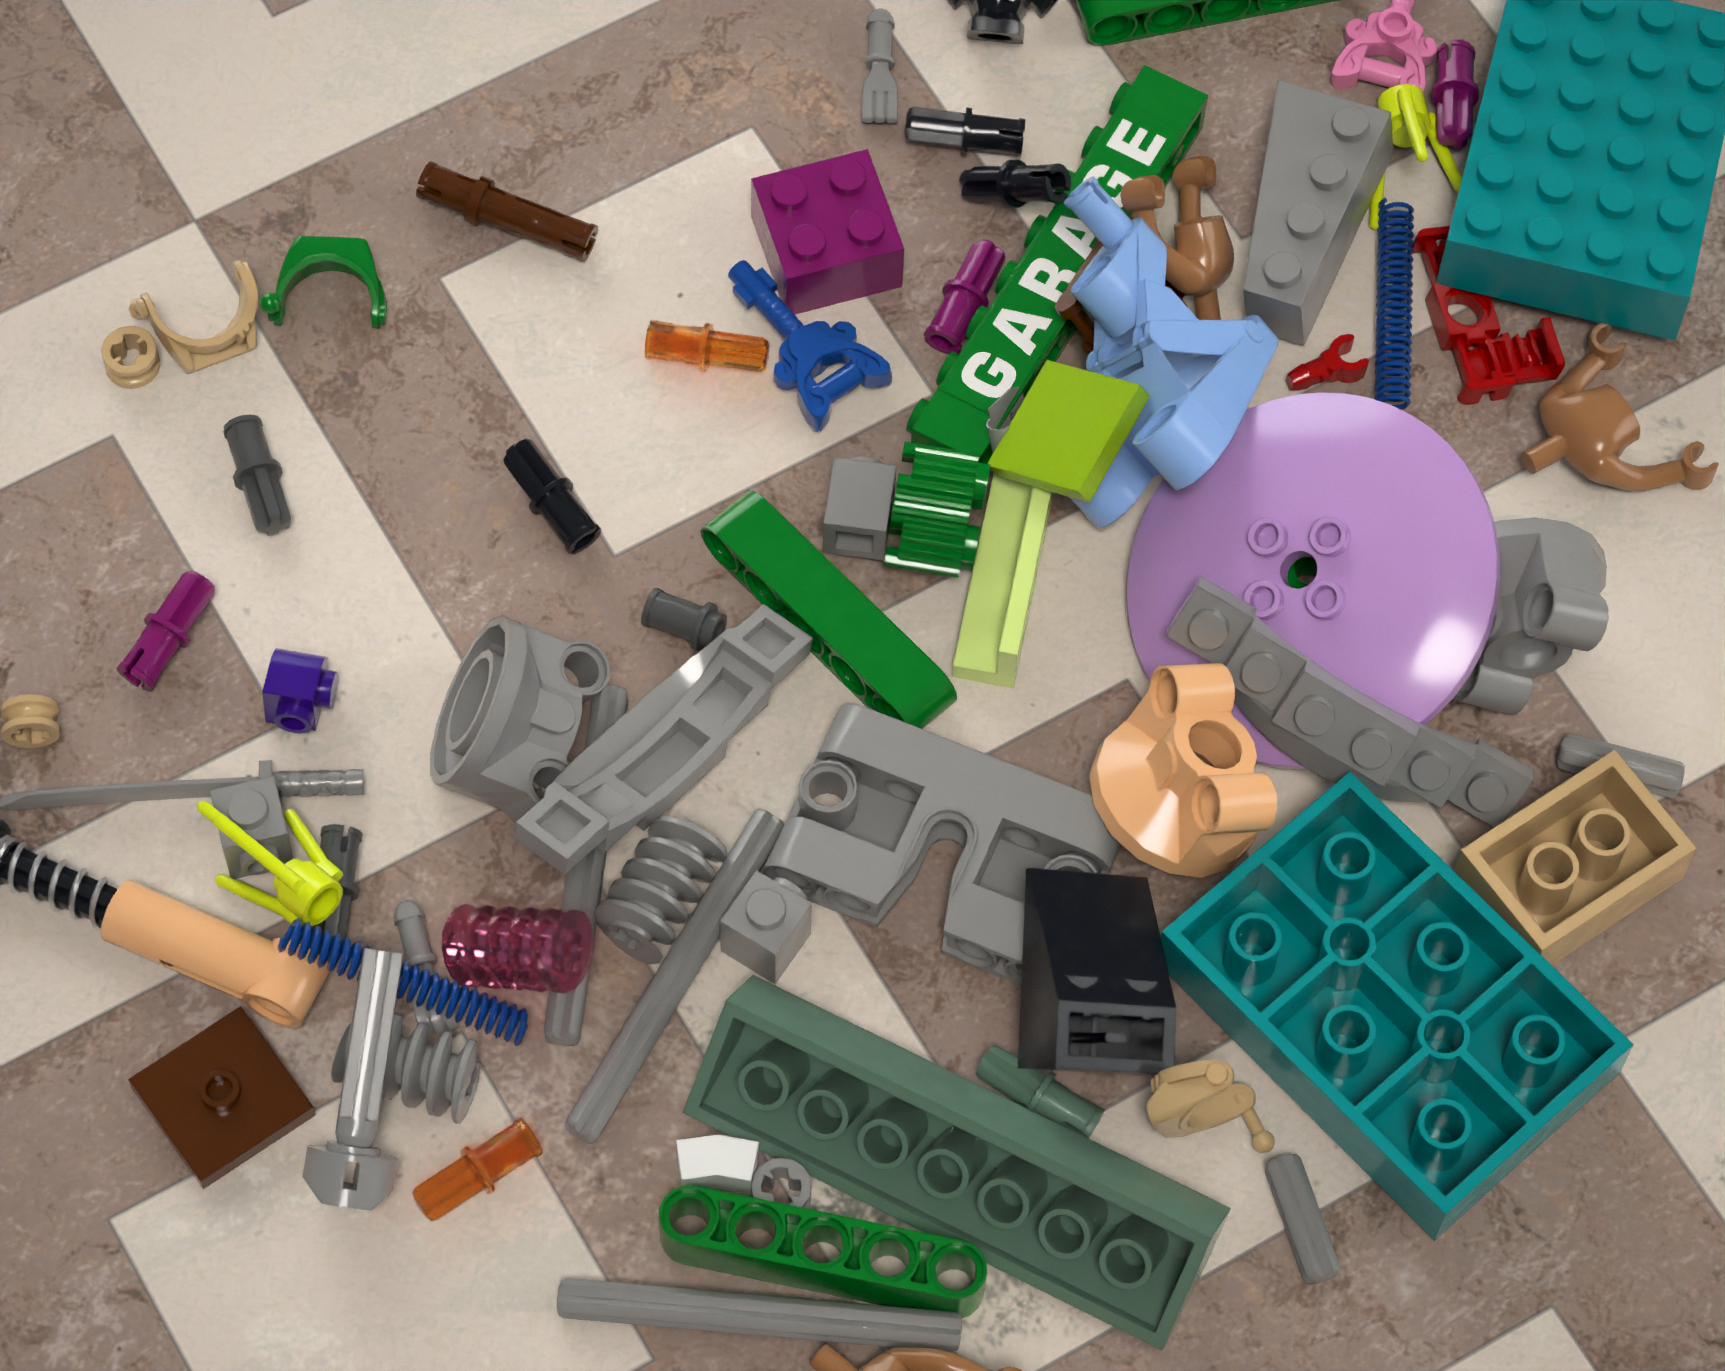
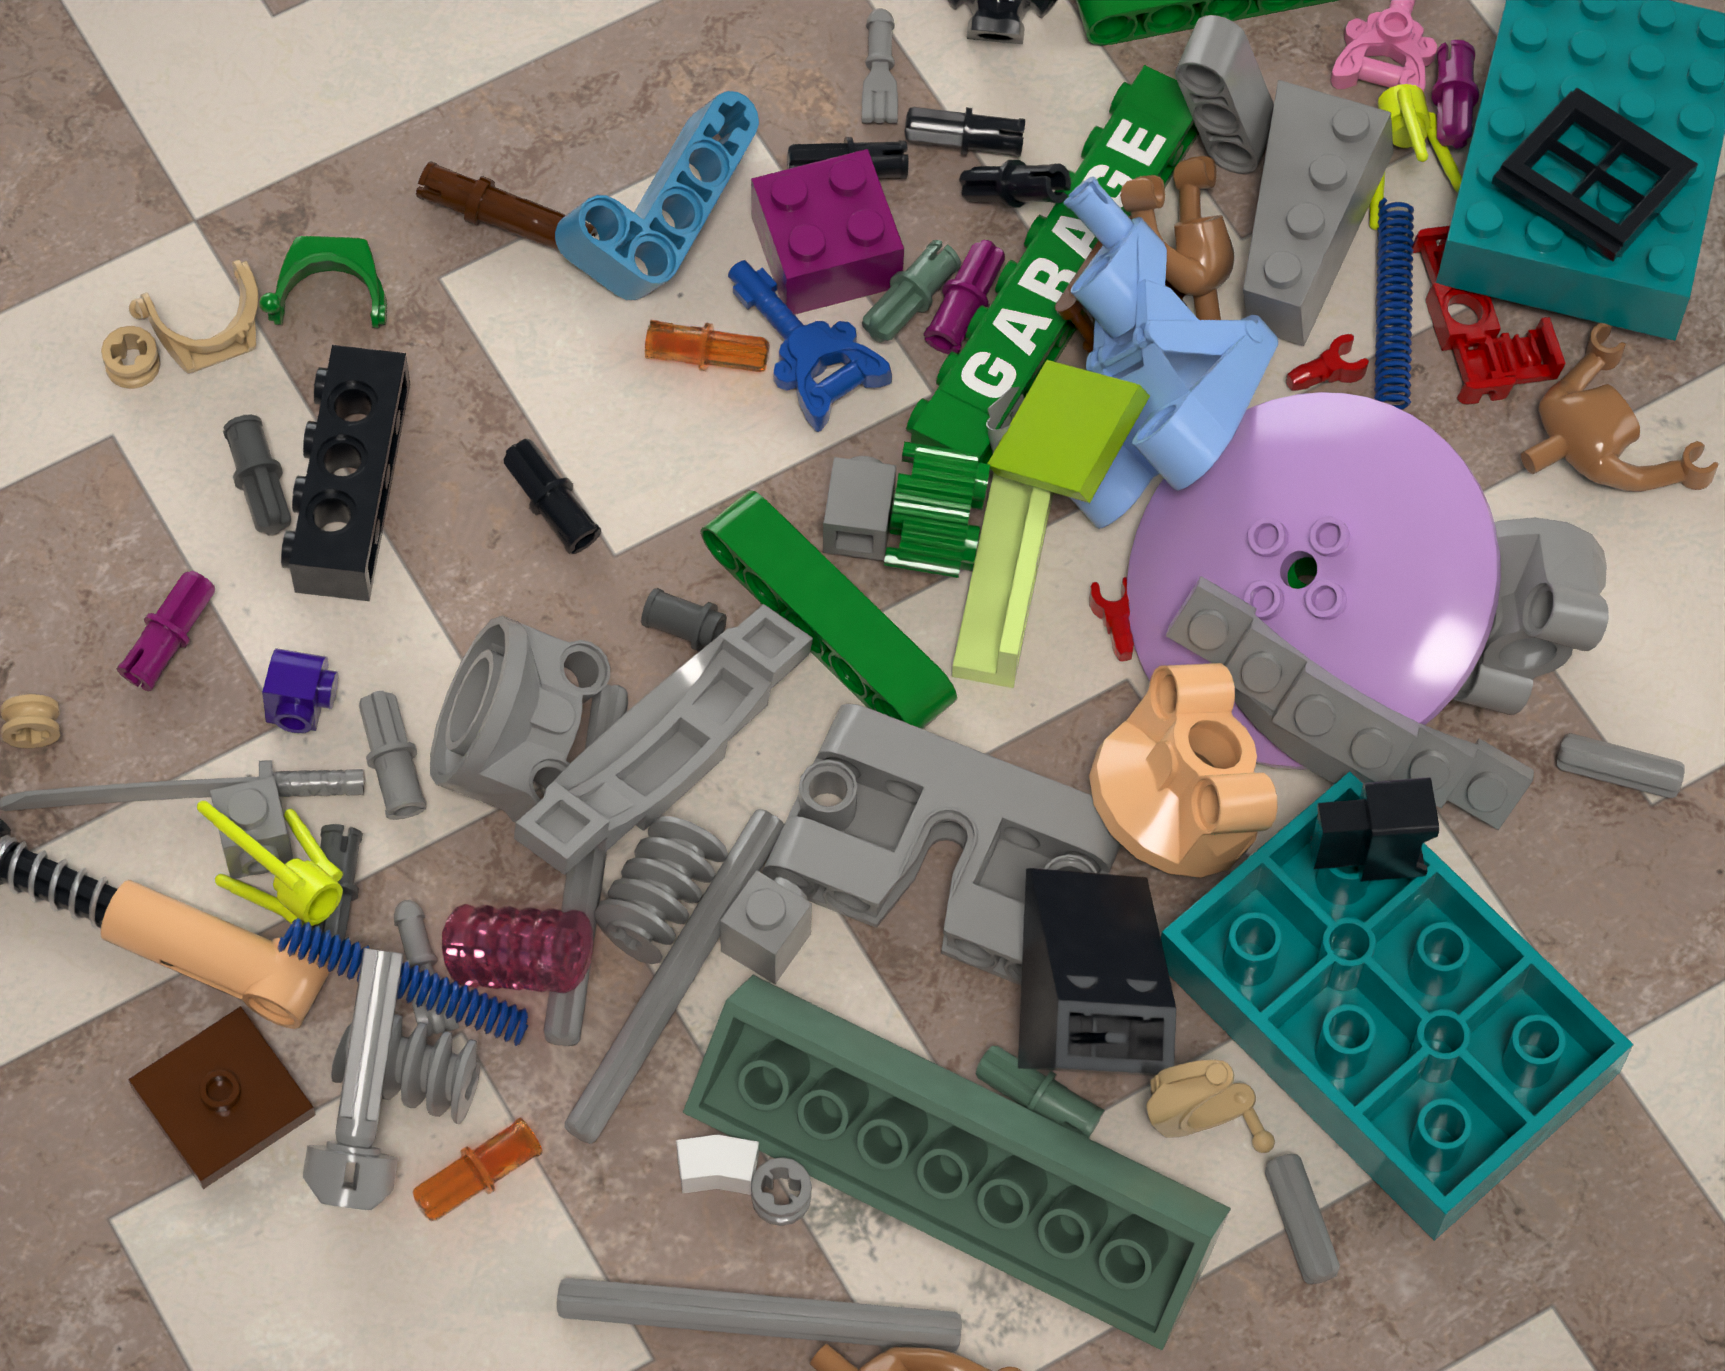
(346, 559): none -> black brick
(391, 755): none -> light grey axle
(674, 190): none -> dark azure beam
(798, 1228): green beam -> none
(886, 156): none -> black axle
(911, 291): none -> sand green axle
(1115, 618): none -> red piece
(1226, 94): none -> light grey beam
(1378, 831): none -> black piece
(1565, 207): none -> black piece
(1578, 858): tan brick -> none

